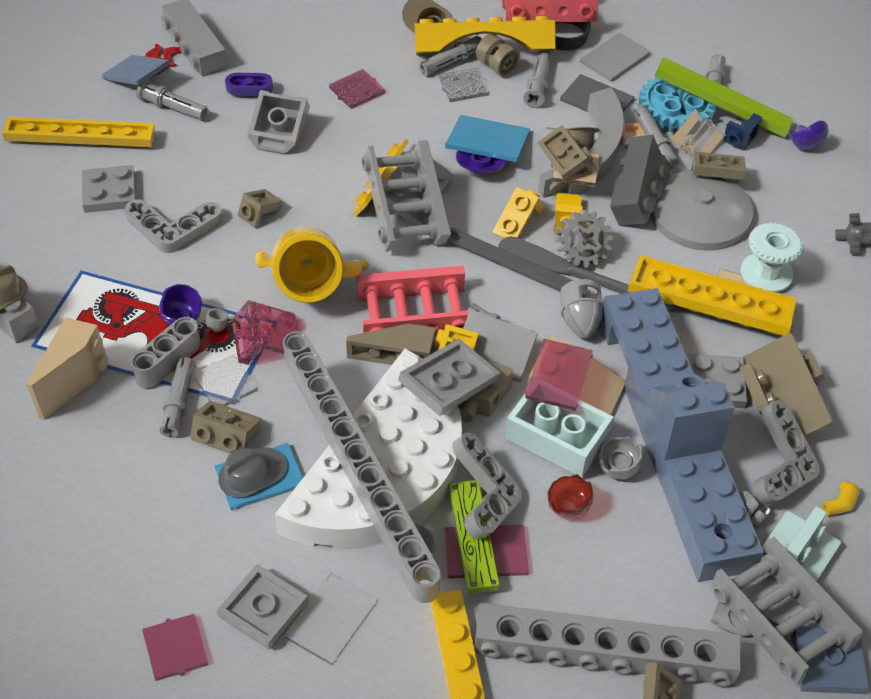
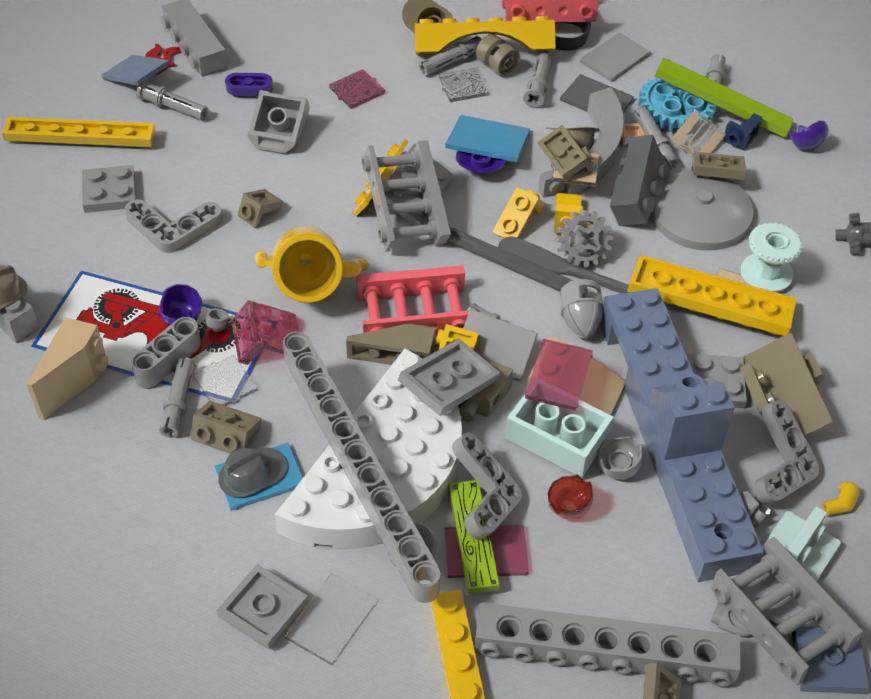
(175, 647): clear pink piece -> none

